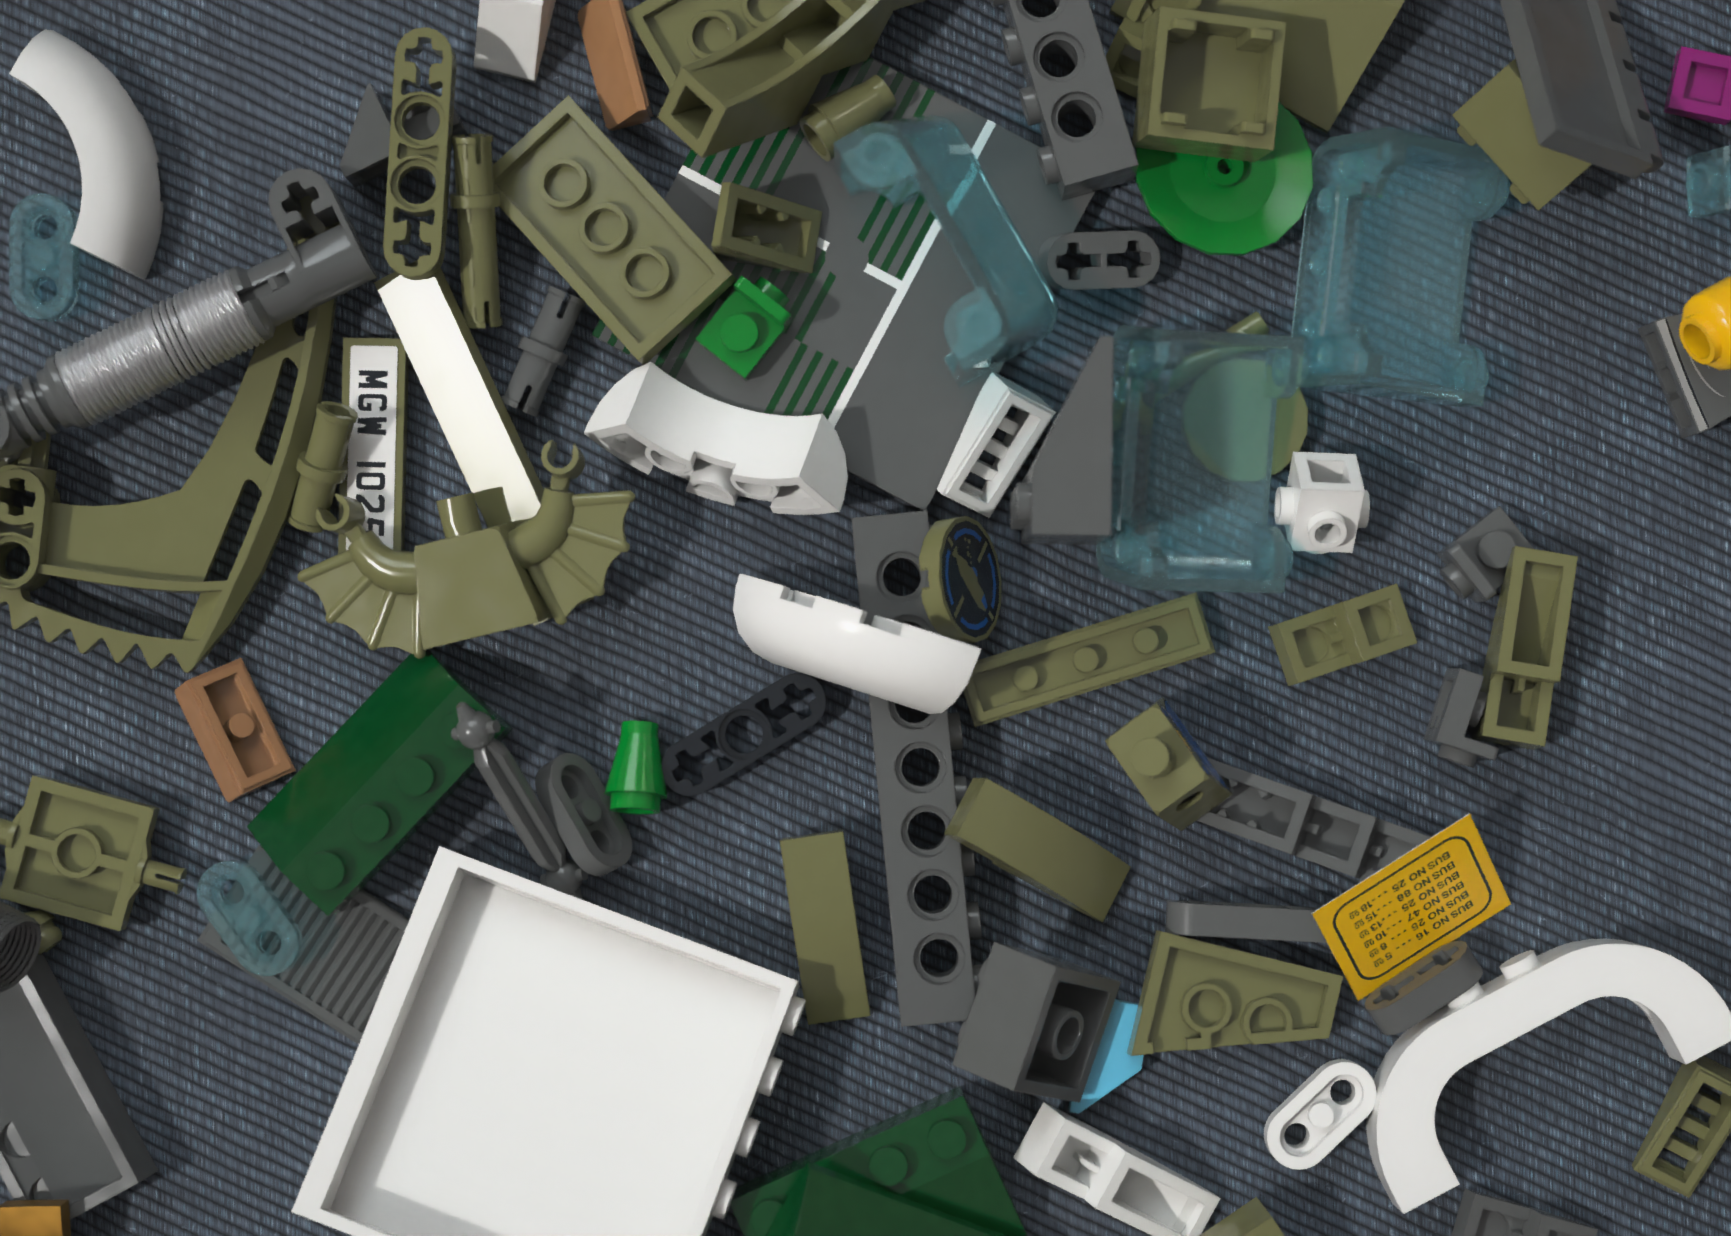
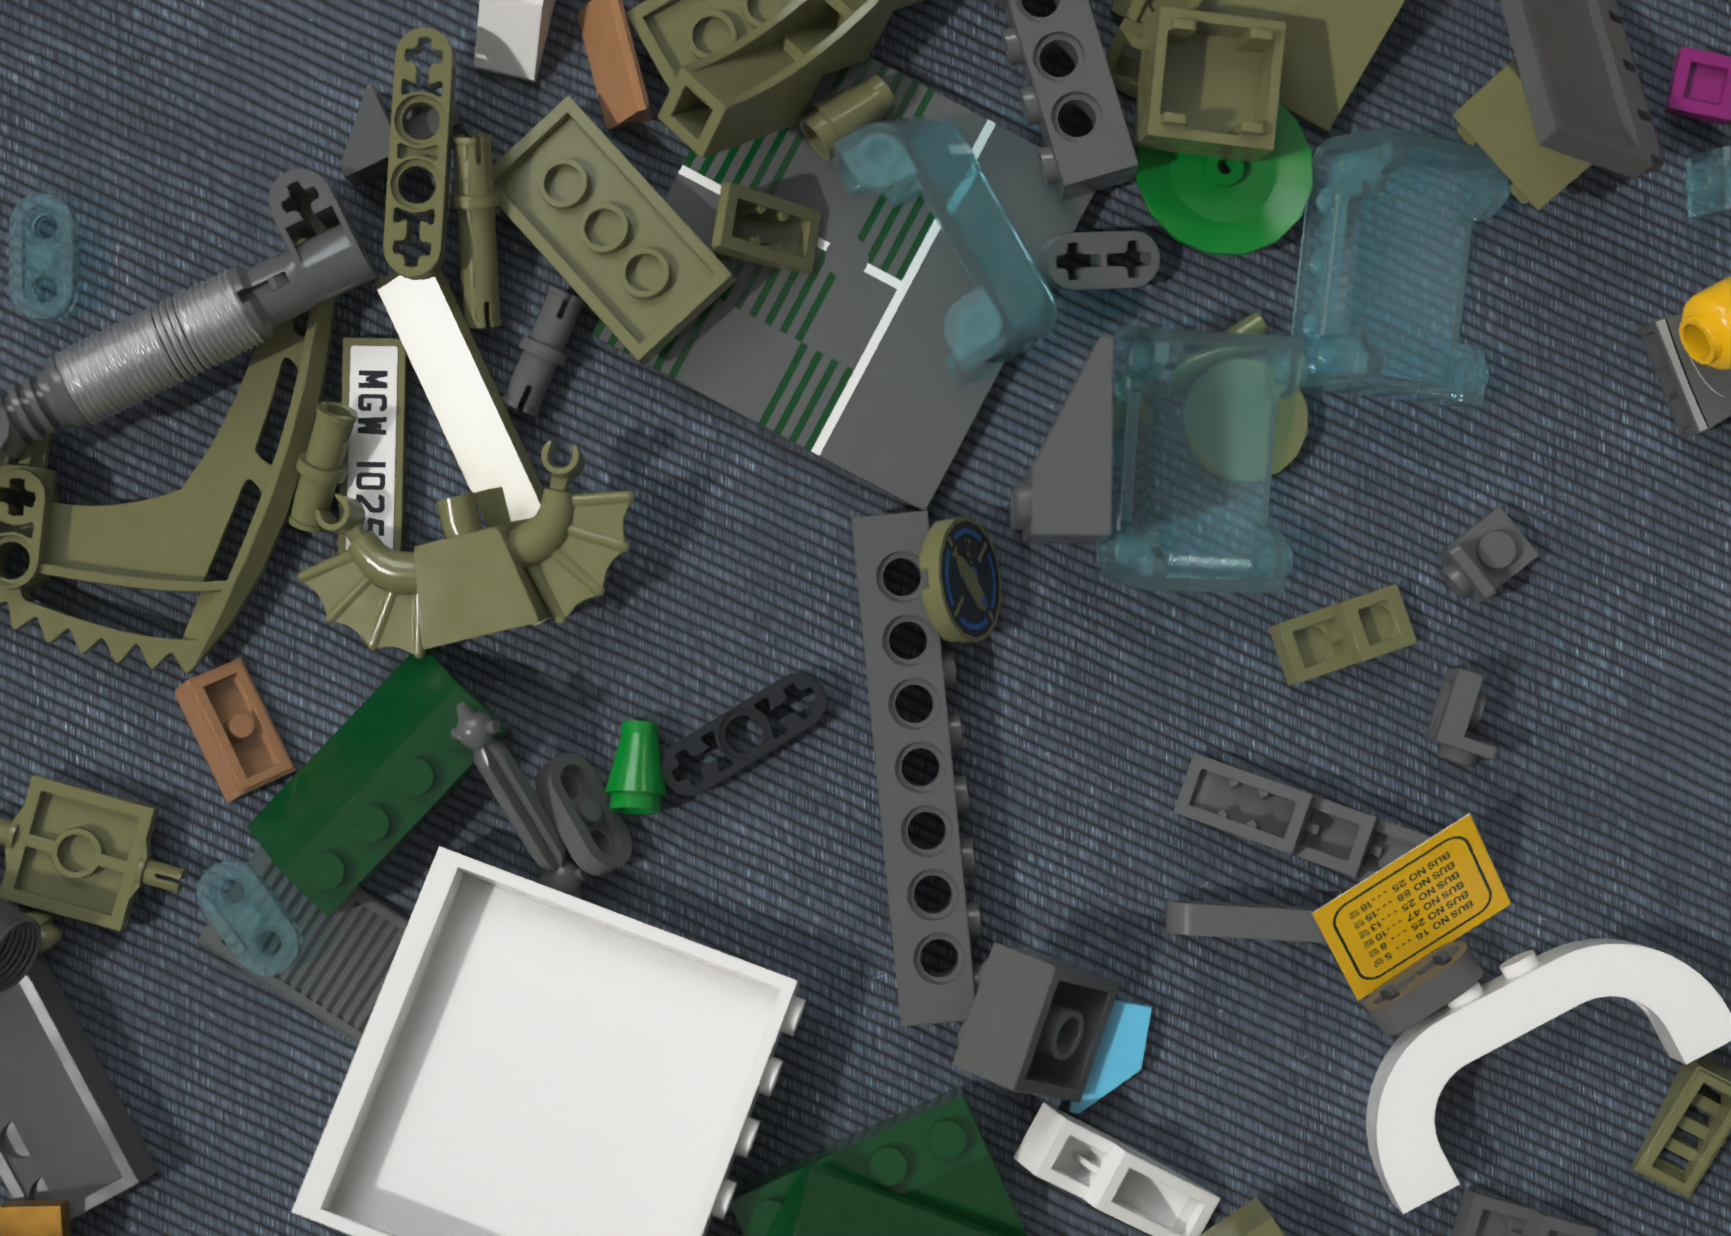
(114, 149): white brick -> none
(720, 446): white brick -> none
(746, 325): green bracket -> none
(825, 926): olive slope -> none
(836, 646): white brick -> none
(985, 417): white slope -> none
(1037, 848): olive slope -> none
(1087, 659): olive tile -> none
(1168, 765): olive torso -> none
(1222, 996): olive wing -> none
(1322, 502): white brick -> none
(1324, 1119): white plate -> none
(1526, 648): olive slope -> none

